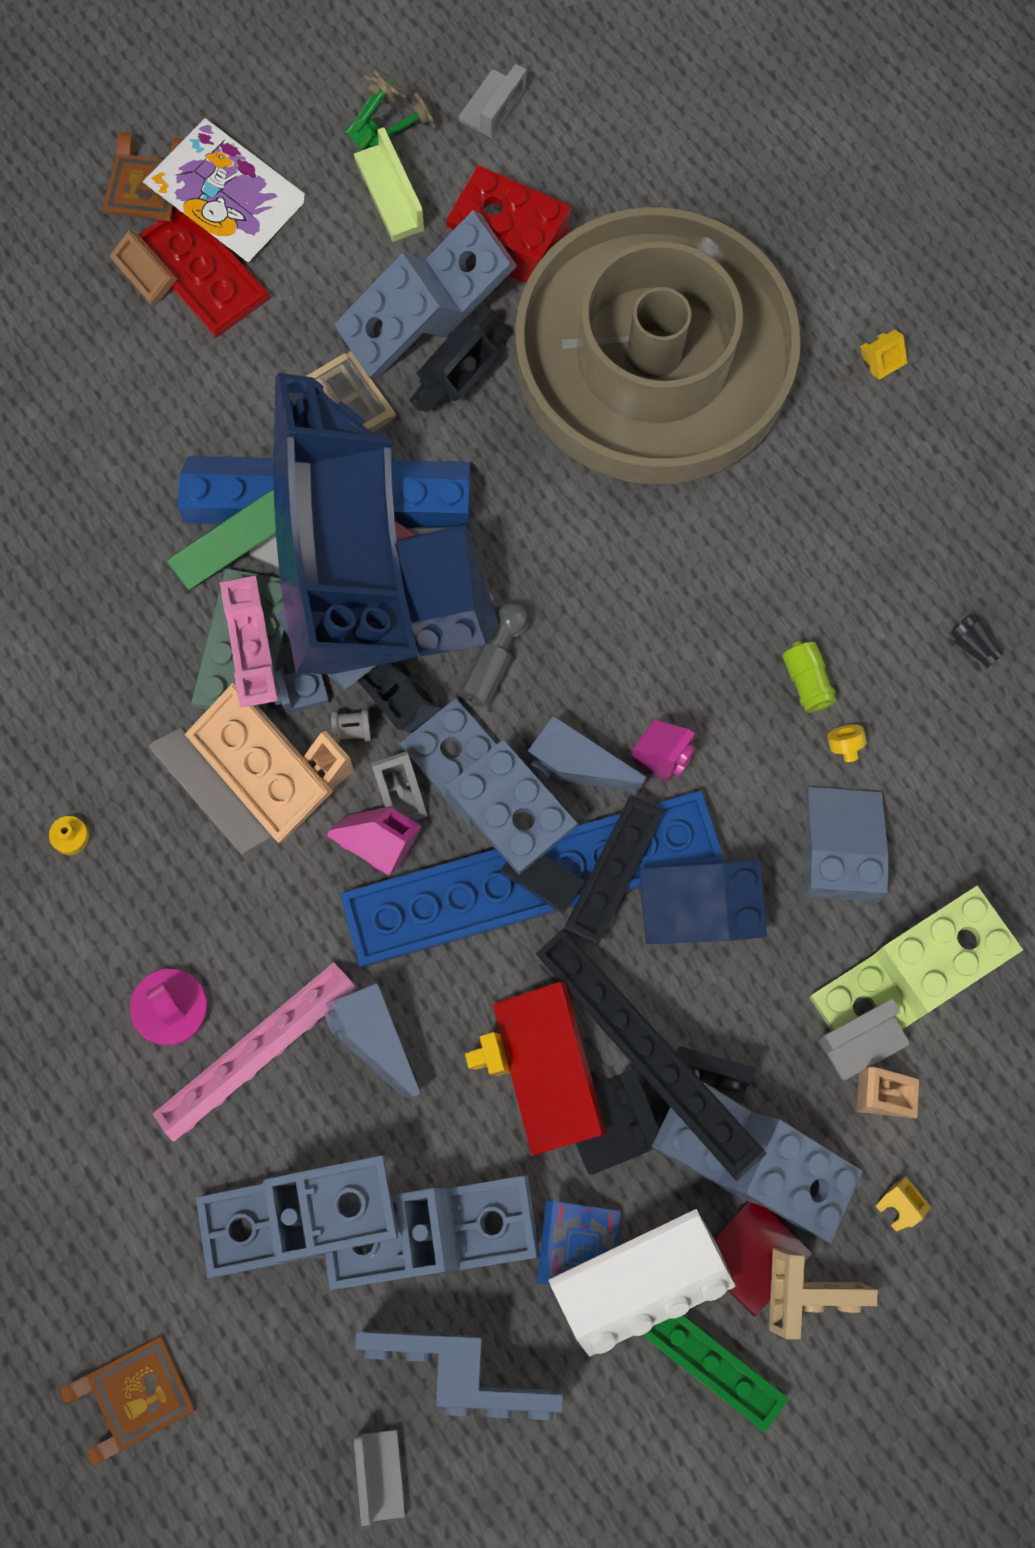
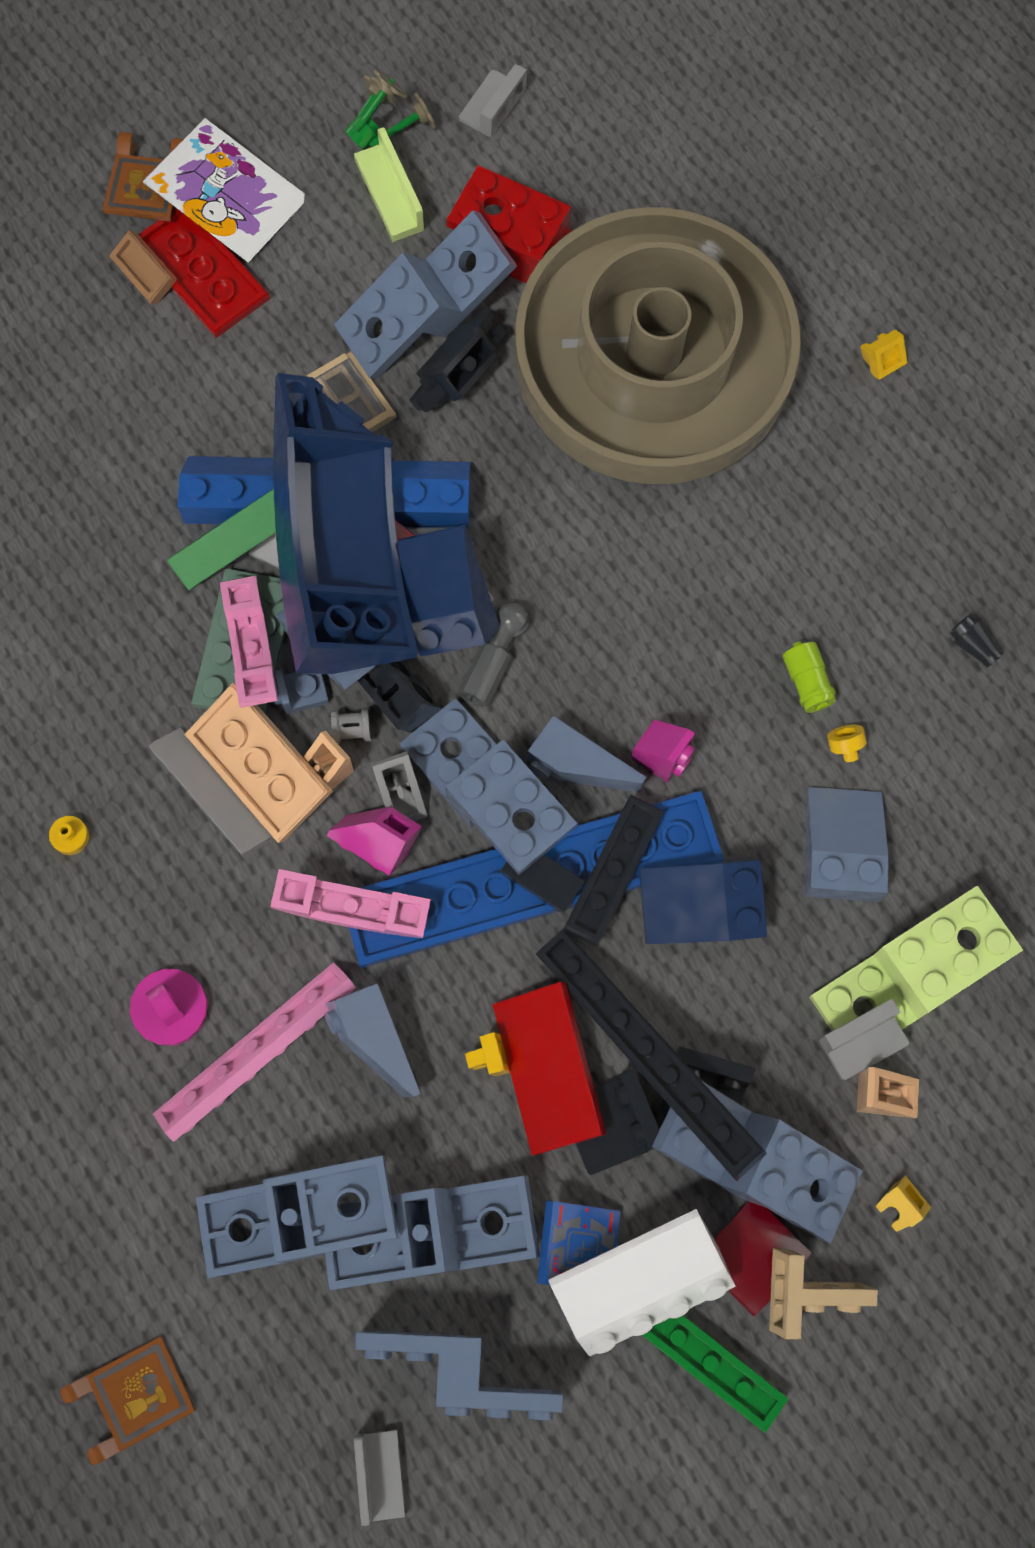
(350, 905): none -> bright pink slope

